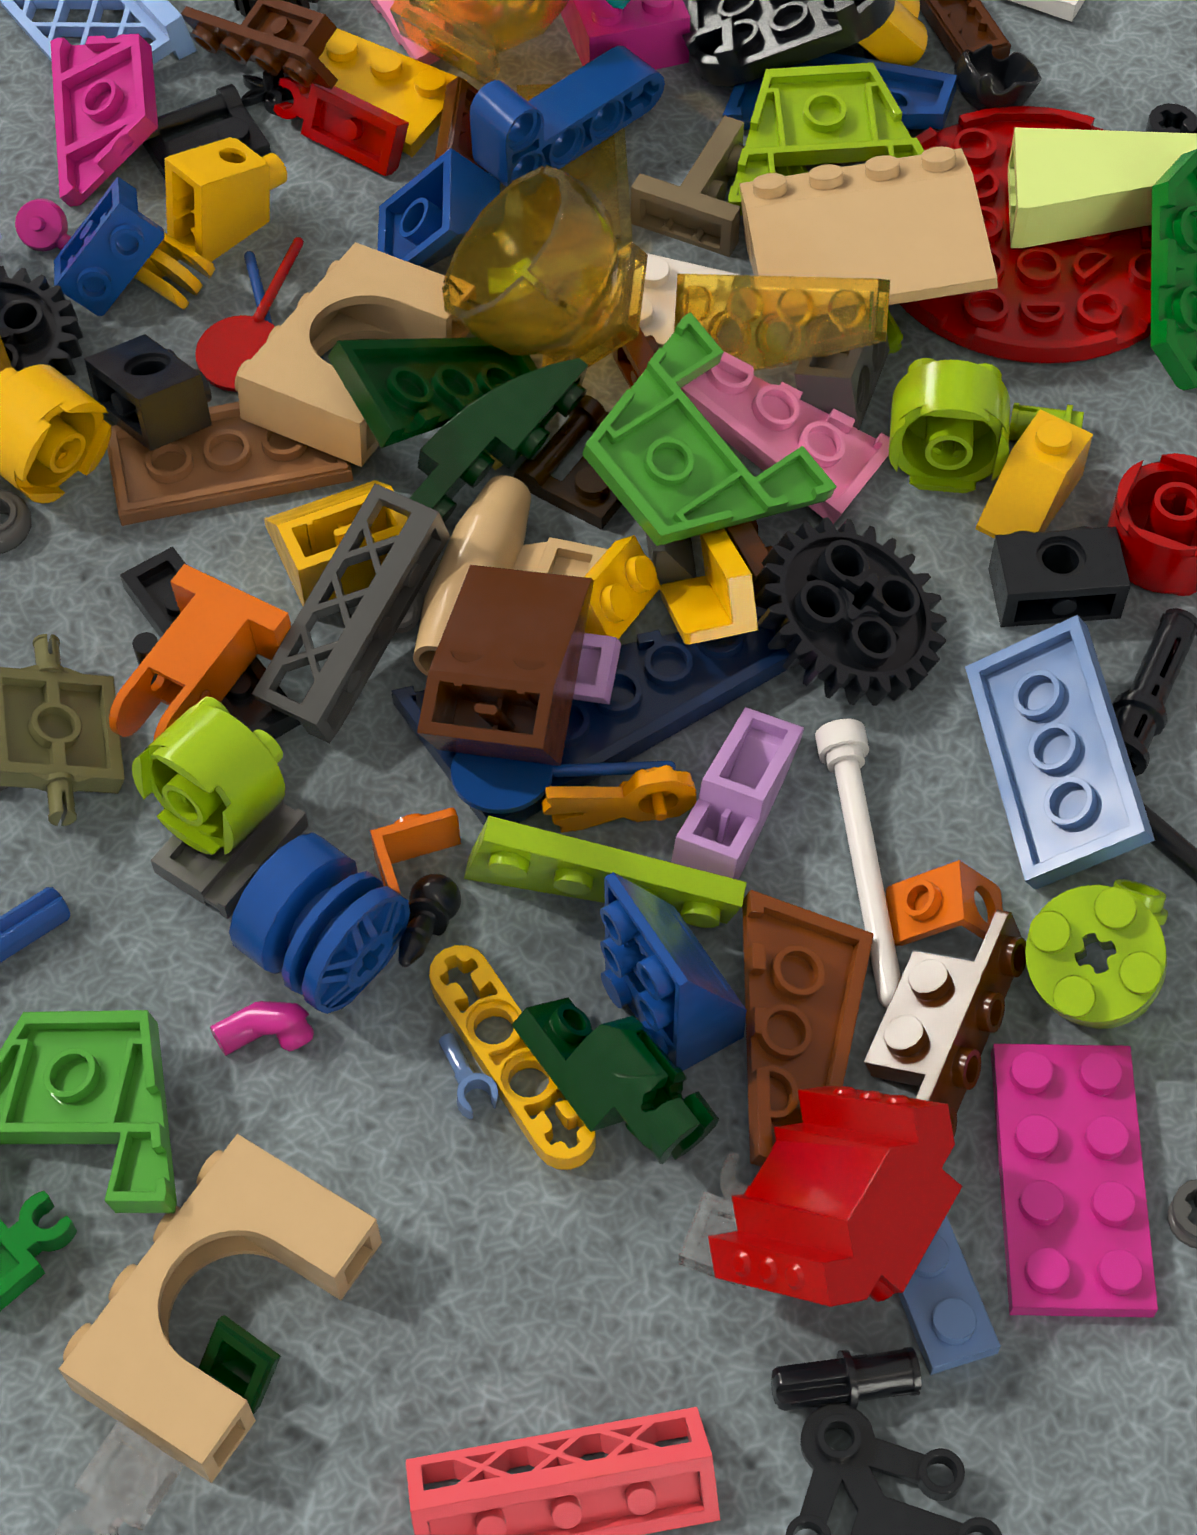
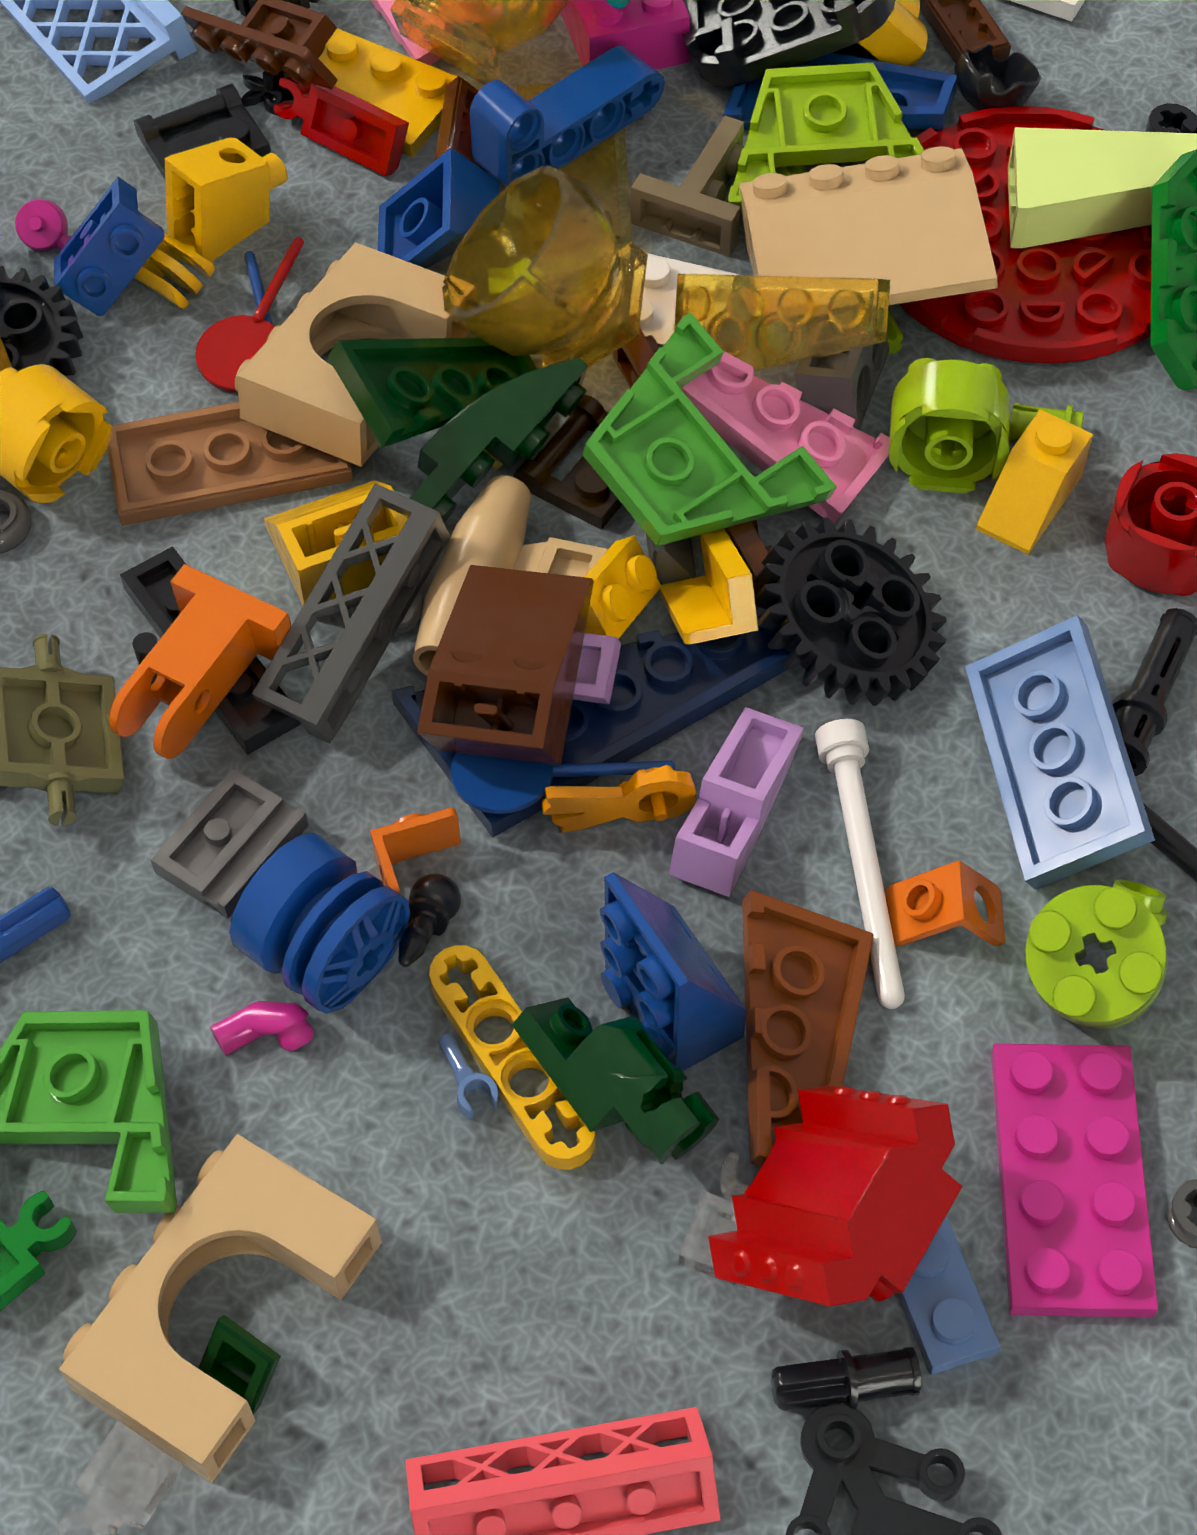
(100, 108): dark pink wing -> none
(149, 391): black brick -> none
(211, 777): lime brick -> none
(576, 868): lime wing -> none
(946, 1015): bracket -> none
(1058, 576): black brick -> none

